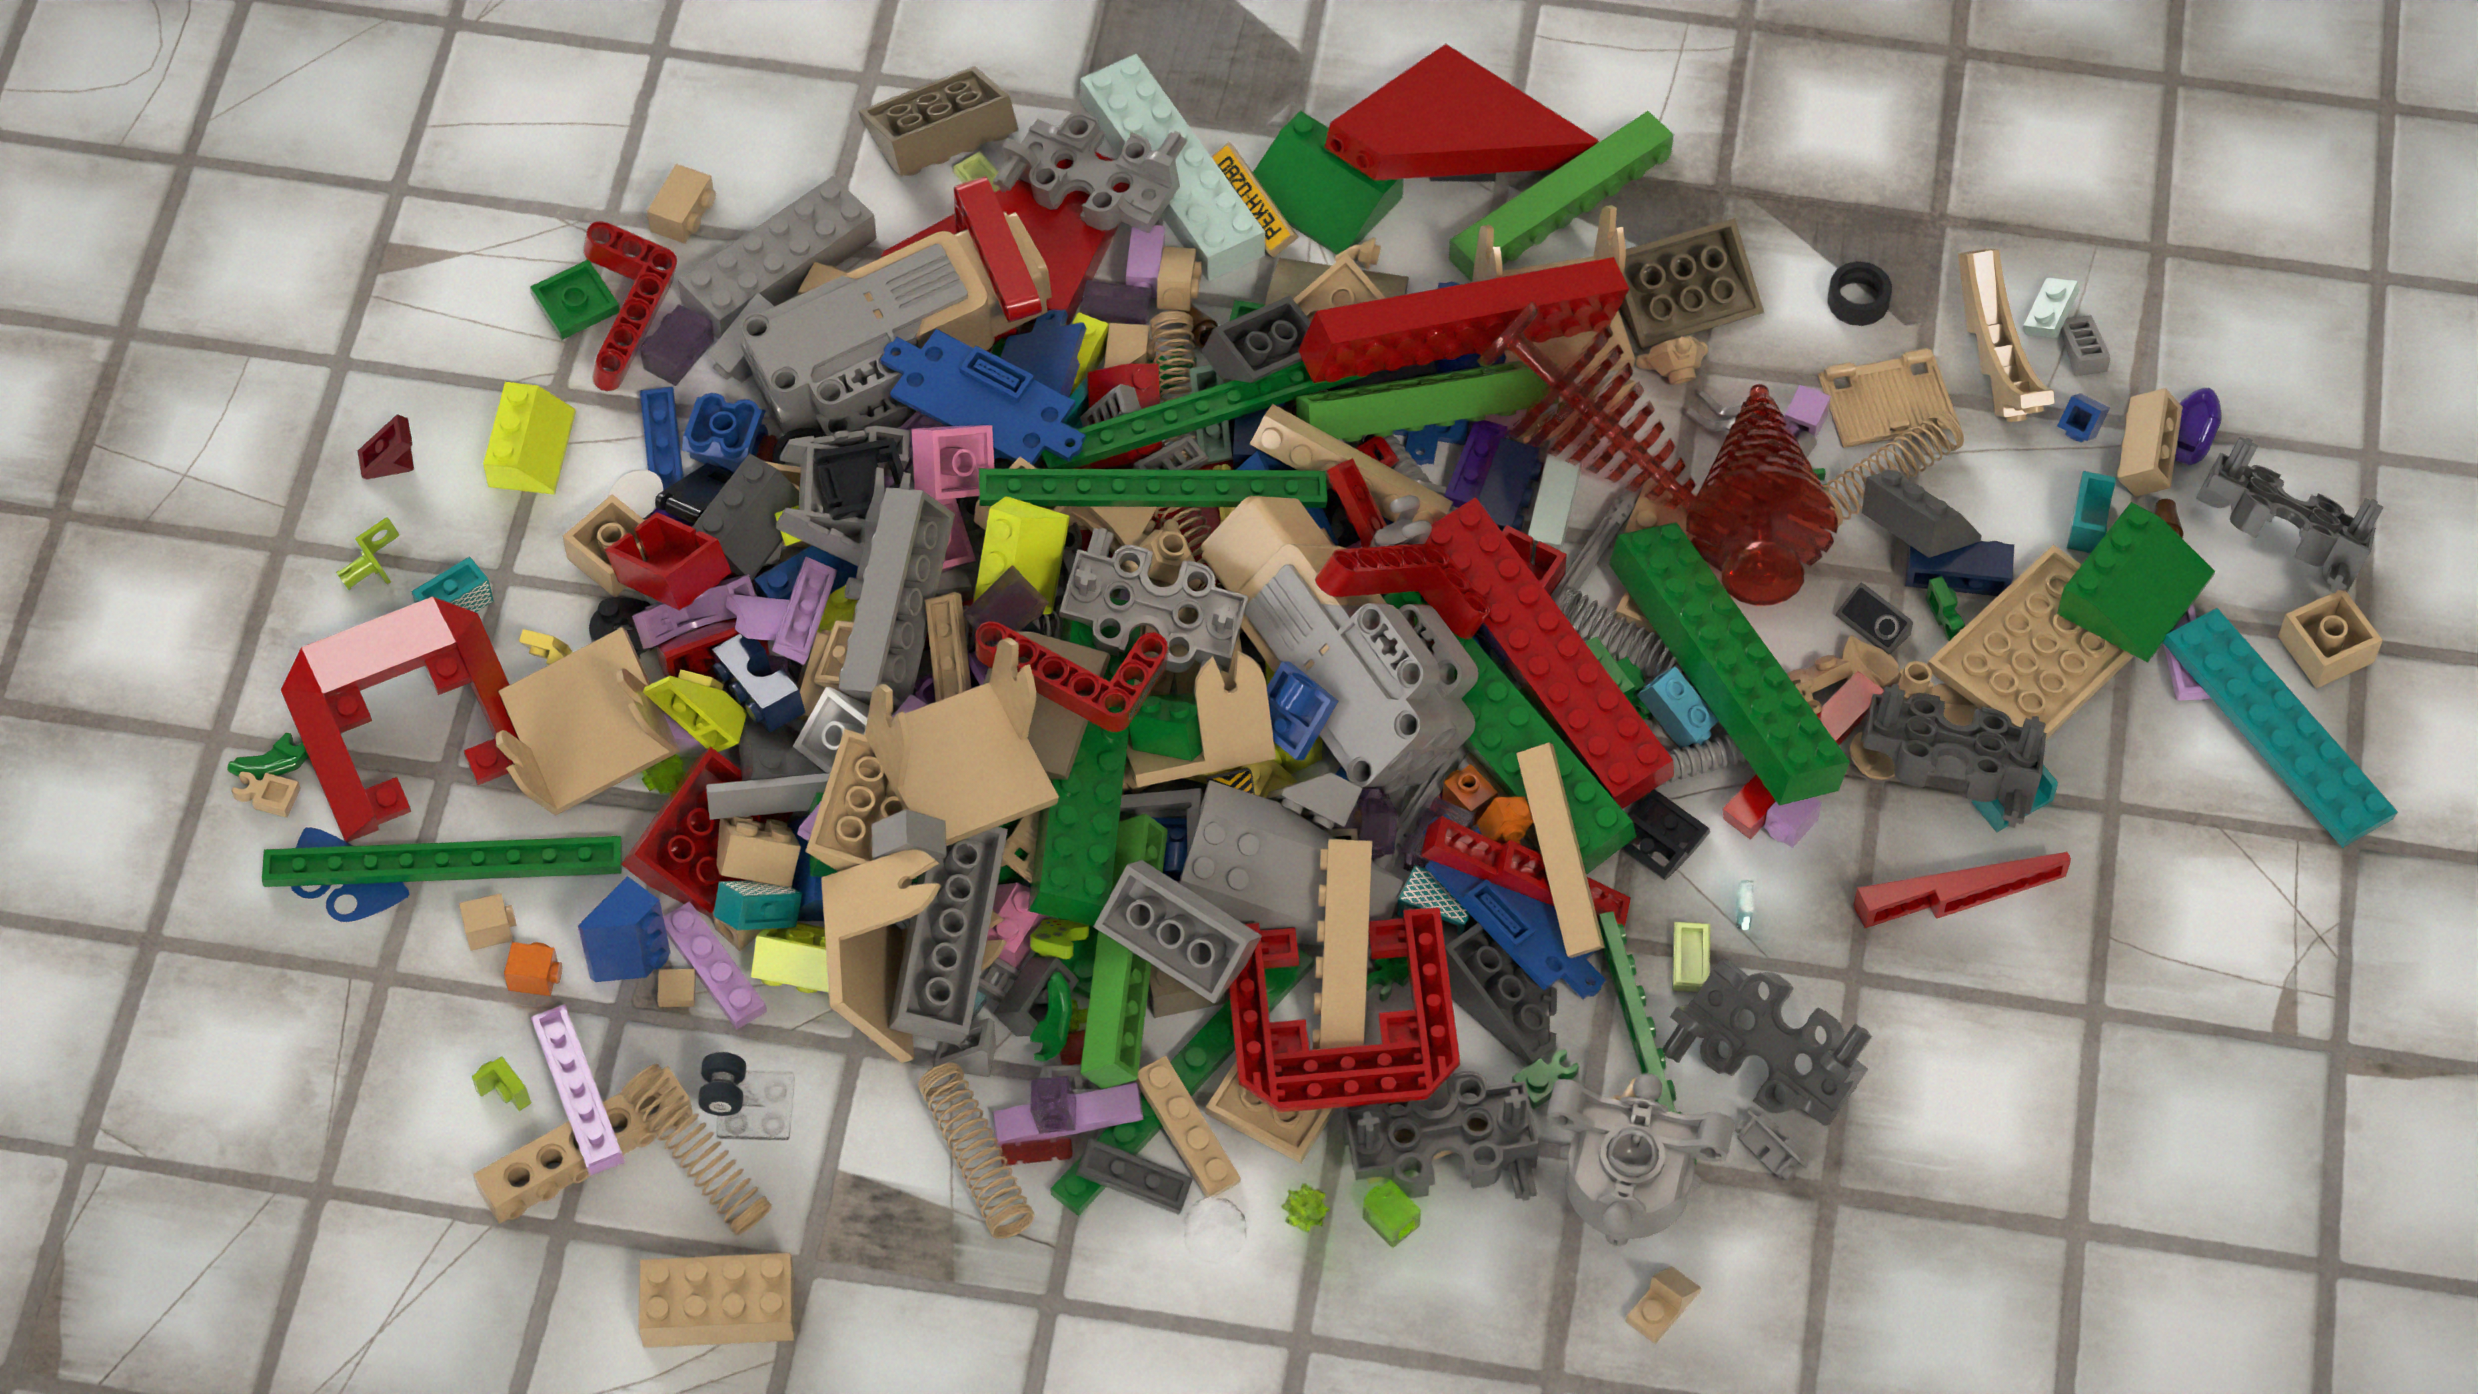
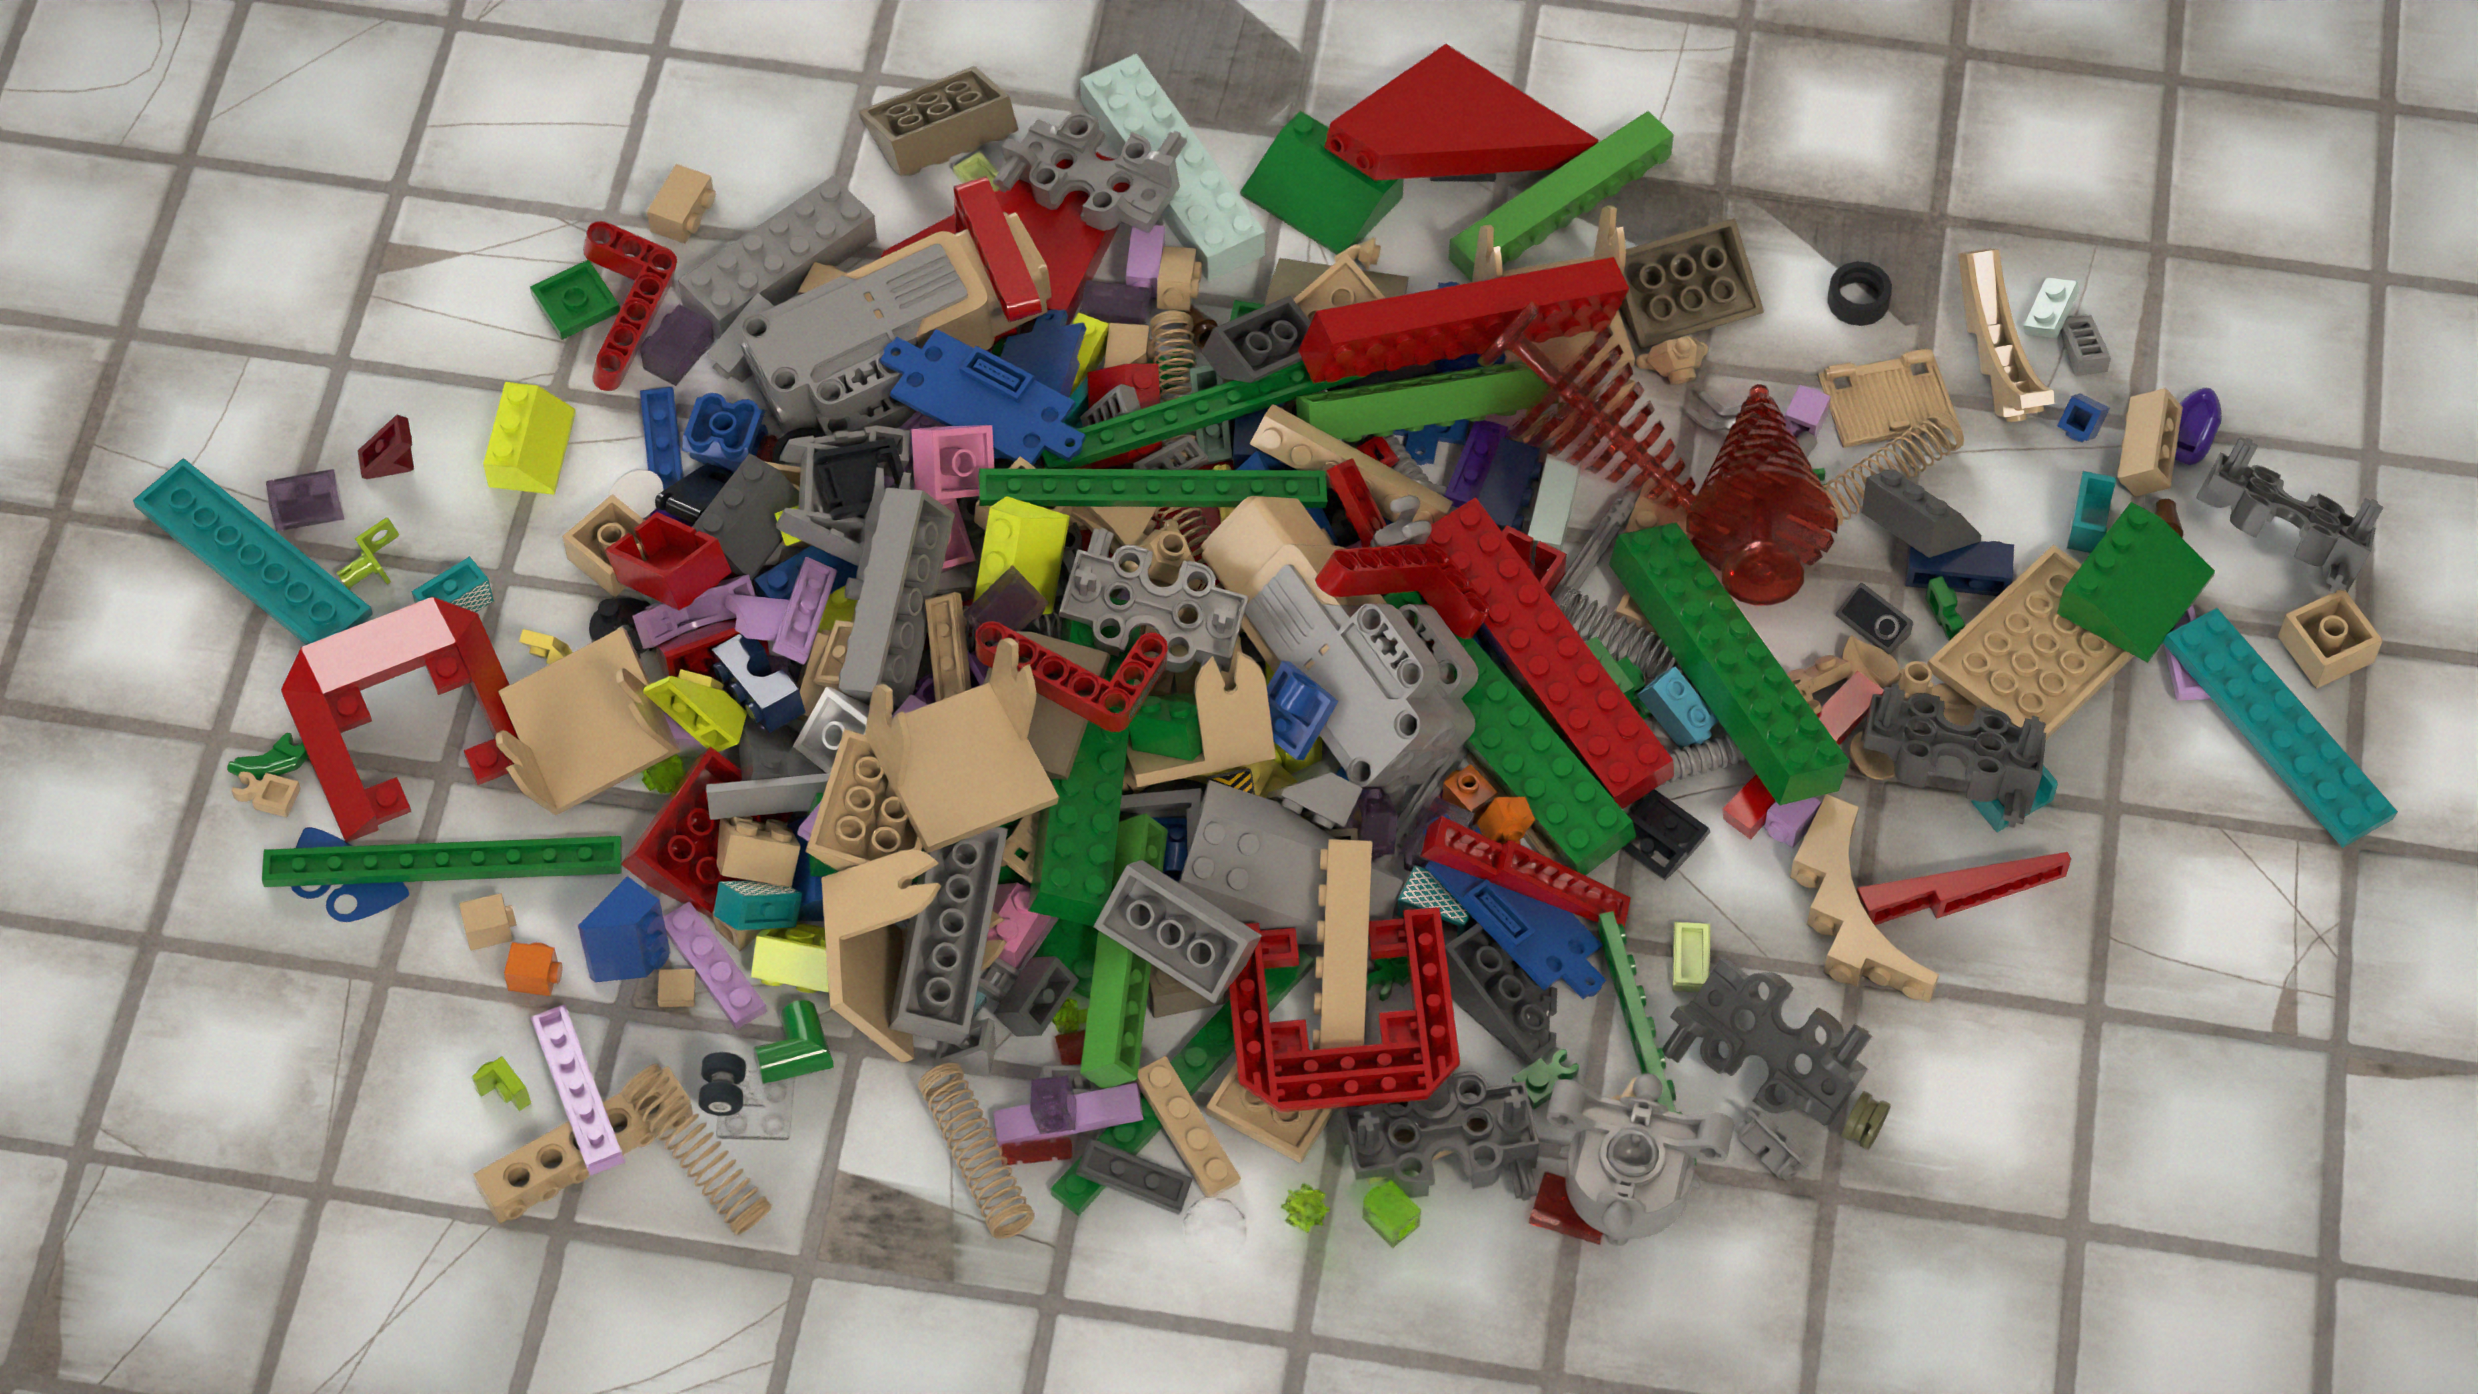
(250, 555): none -> teal plate
(305, 500): none -> clear purple brick
(716, 1300): tan brick -> none
(802, 1052): none -> green brick
(909, 831): light grey slope -> none
(1055, 937): lime piece -> none
(1055, 1027): green piece -> none
(1277, 229): tile -> none
(1555, 1212): none -> clear red plate
(1560, 850): tan tile -> none
(1663, 1303): tan slope -> none
(1744, 904): clear light blue tile -> none
(1837, 911): none -> tan arch
(1866, 1120): none -> olive wheel

